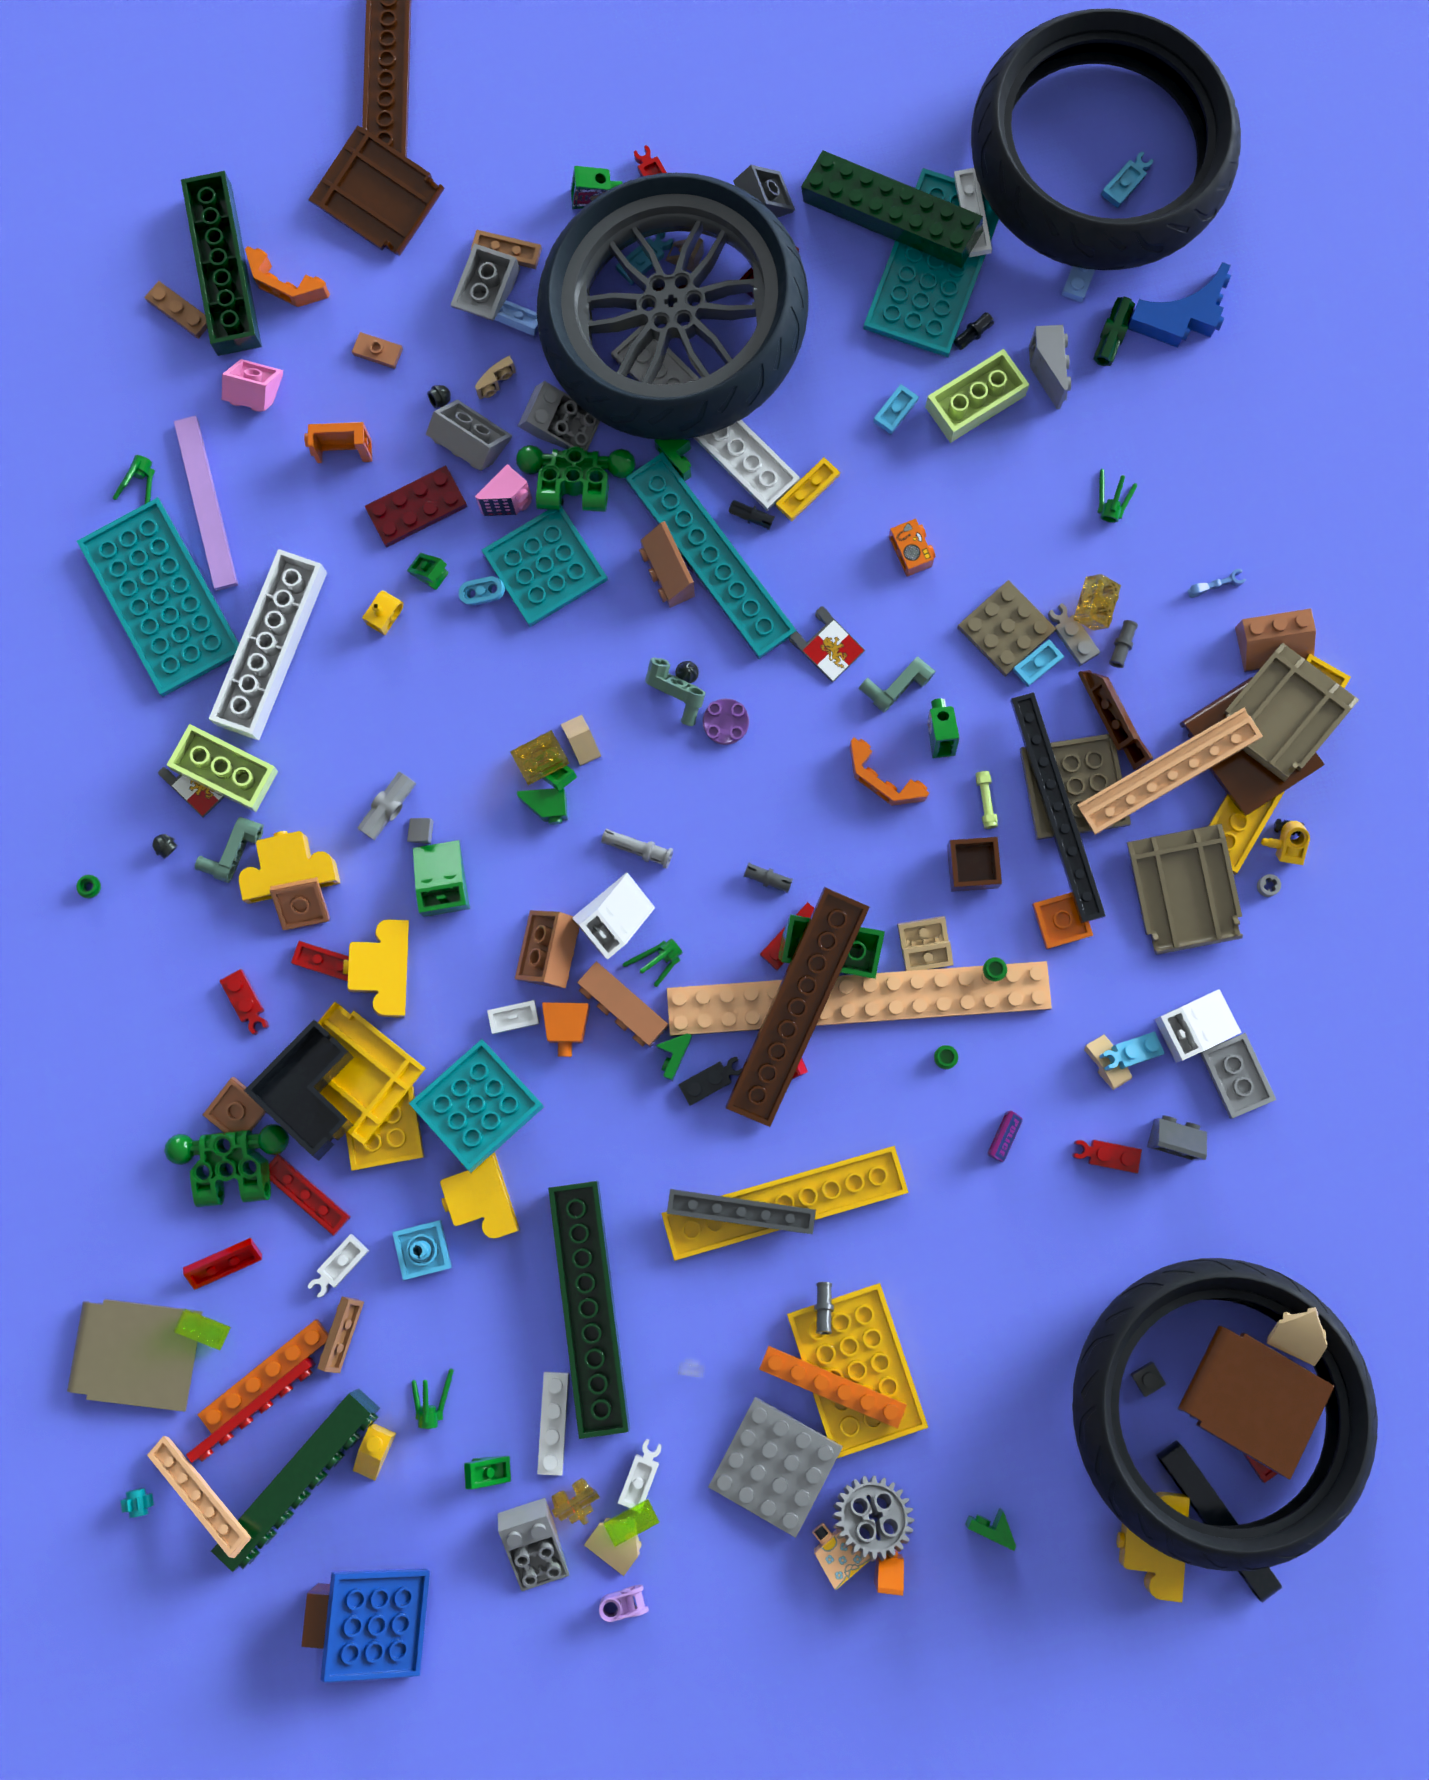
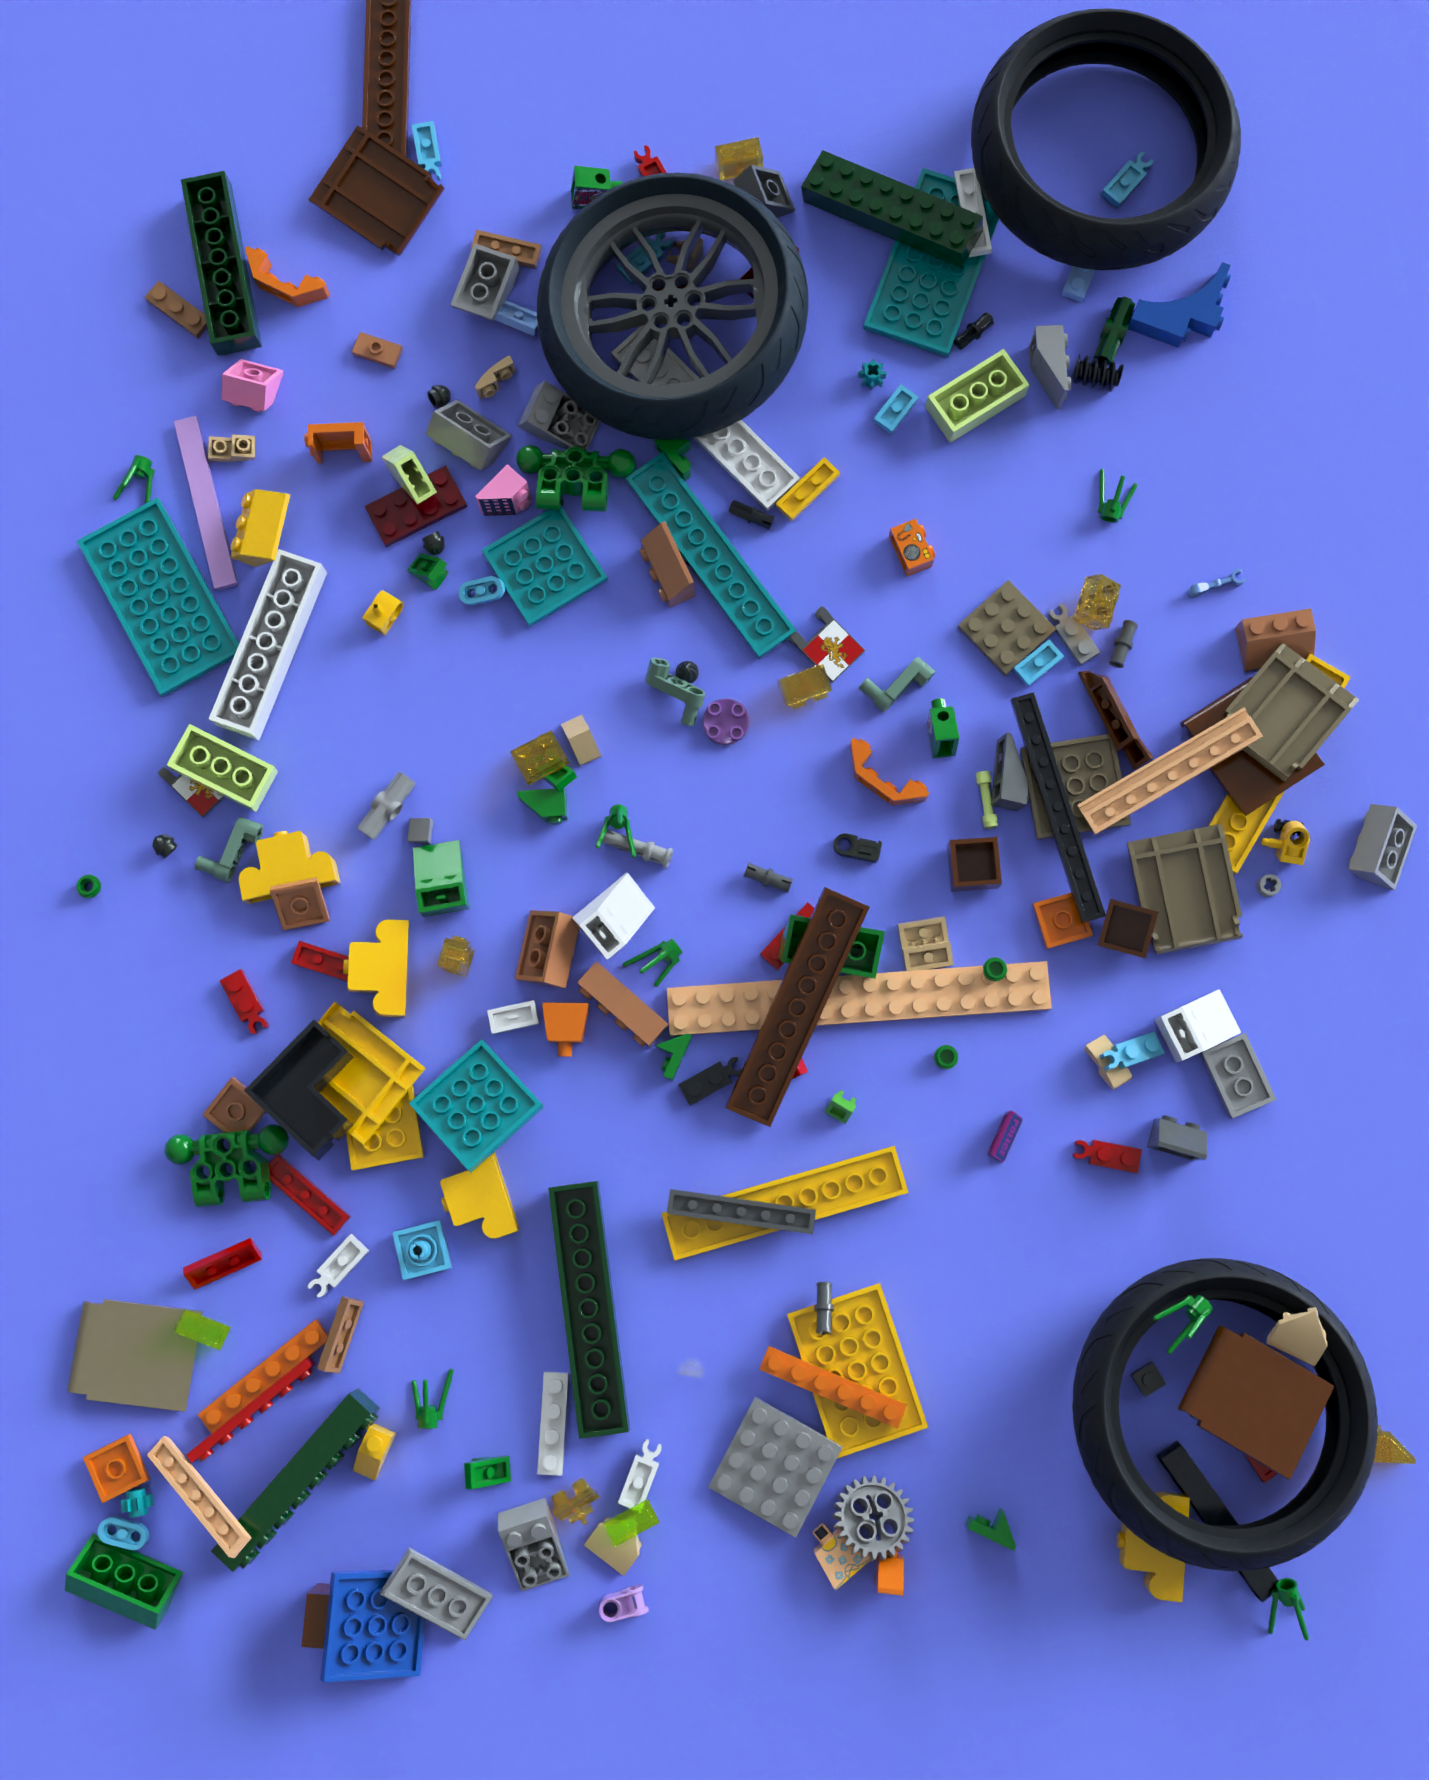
(116, 1468): none -> orange plate
(123, 1581): none -> green slope
(125, 1533): none -> medium azure plate
(231, 449): none -> tan slope
(259, 527): none -> yellow slope
(409, 473): none -> yellowish green slope
(427, 147): none -> medium azure plate
(434, 543): none -> pearl dark grey plate
(436, 1593): none -> light grey tile
(456, 956): none -> clear yellow brick
(617, 819): none -> green plant
(735, 157): none -> clear yellow brick
(804, 686): none -> clear yellow brick
(841, 1108): none -> bright green tile
(860, 849): none -> pearl dark grey piece
(872, 374): none -> teal gear
(1009, 778): none -> dark grey slope
(1097, 373): none -> black piece
(1128, 928): none -> reddish brown piece
(1197, 1310): none -> green plant
(1288, 1594): none -> green plant
(1382, 846): none -> light grey slope
(1390, 1449): none -> clear yellow slope

